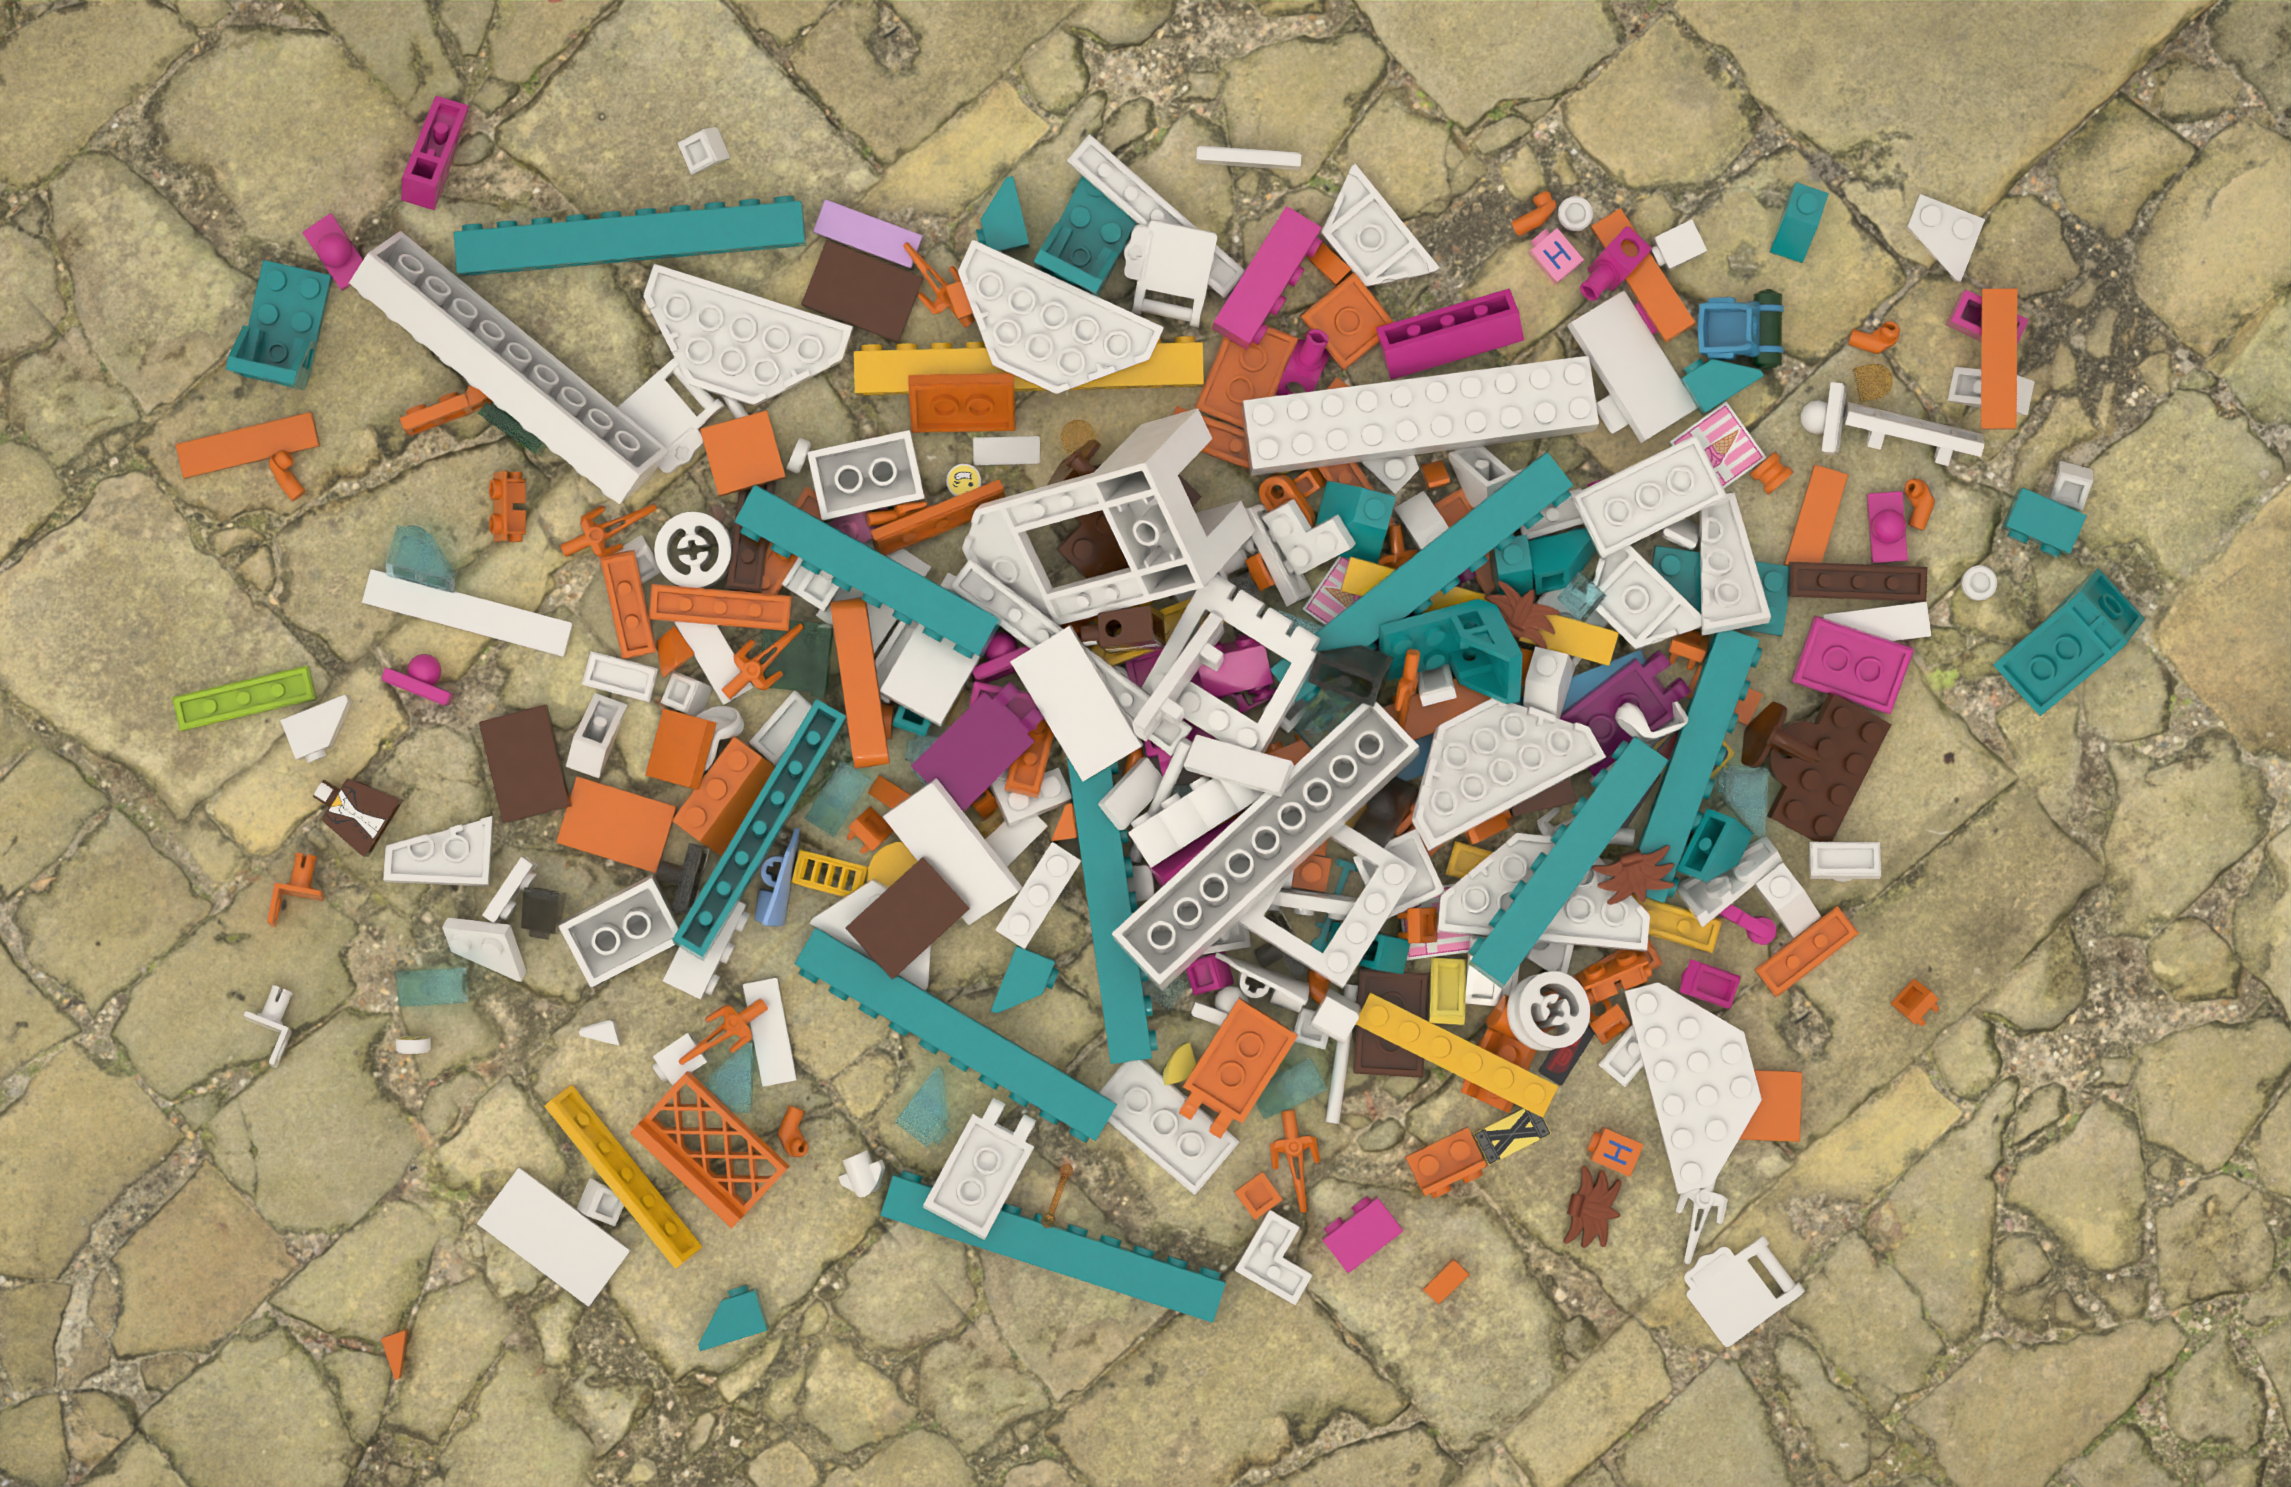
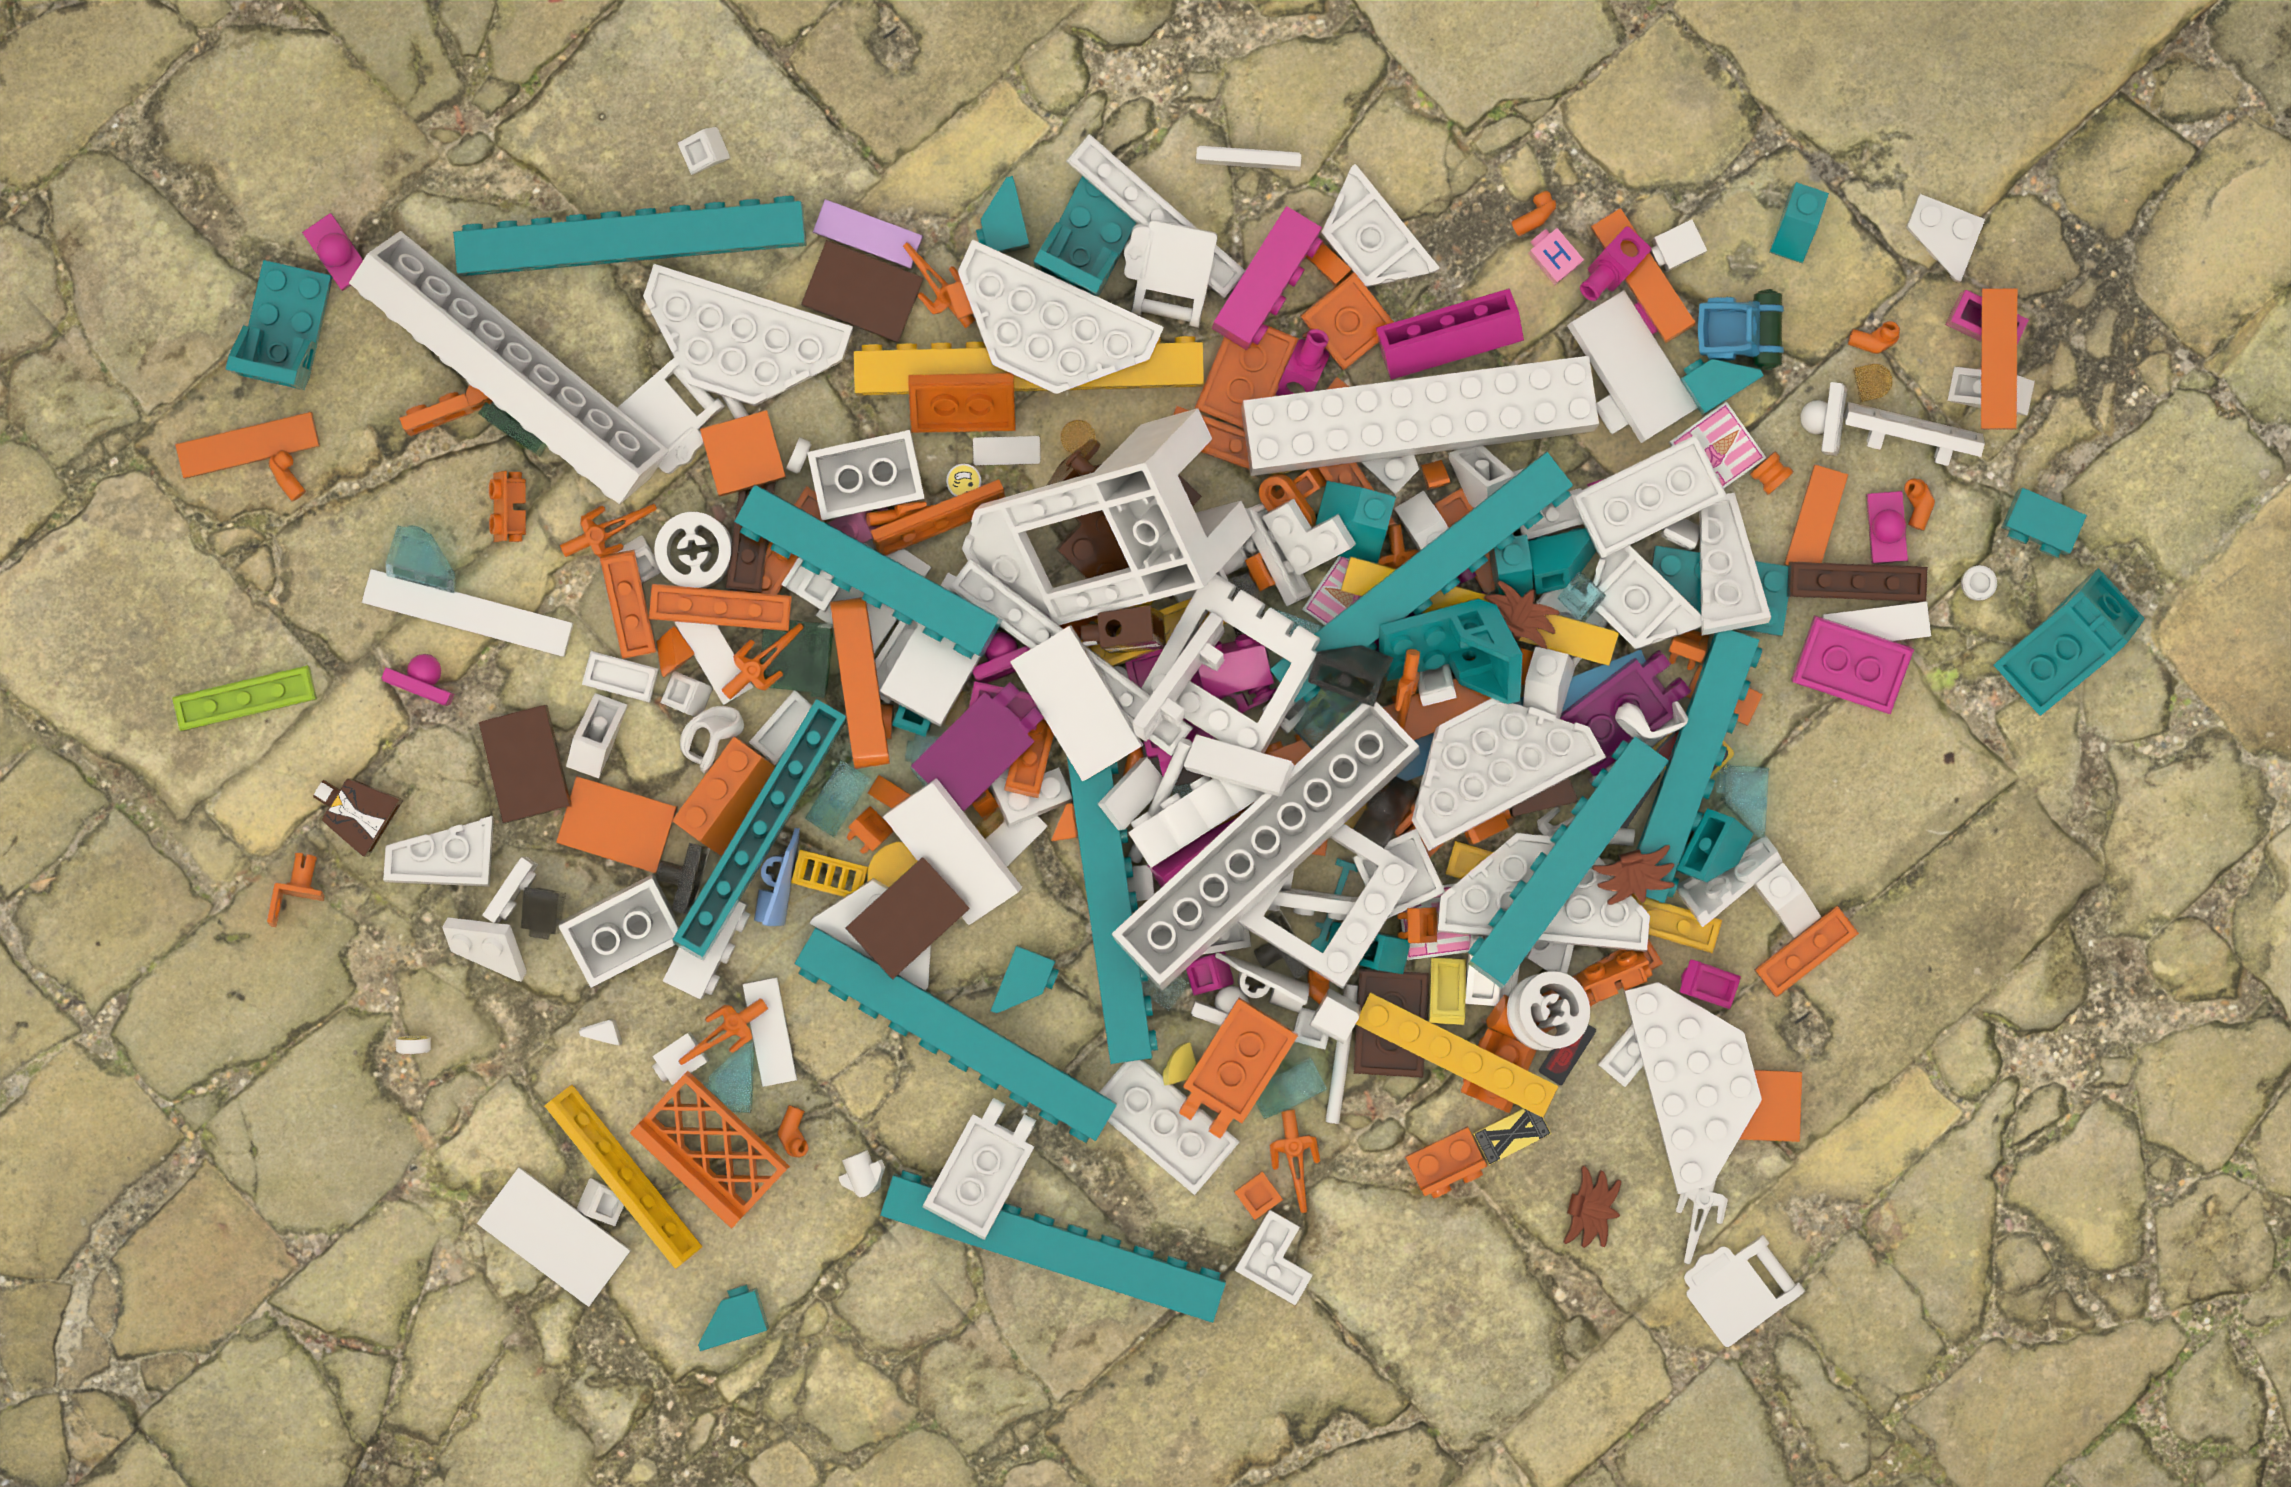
(271, 1019): white bracket -> none
(316, 728): white slope -> none
(395, 1351): orange piece -> none
(432, 986): clear light blue slope -> none
(433, 153): dark pink slope -> none
(680, 749): orange tile -> none
(928, 1111): clear light blue slope -> none
(1038, 895): white brick -> none
(1048, 1219): clear orange hinge -> none
(1312, 874): orange plate -> none
(1361, 1233): dark pink brick -> none
(1446, 1281): orange piece -> none
(1575, 214): white tile -> none
(1610, 1023): orange tile -> none
(1614, 1150): orange brick -> none
(1758, 928): dark pink piece -> none
(1821, 765): reddish brown plate -> none
(1844, 860): white tile -> none
(1915, 1002): orange tile -> none
(2071, 485): white slope -> none

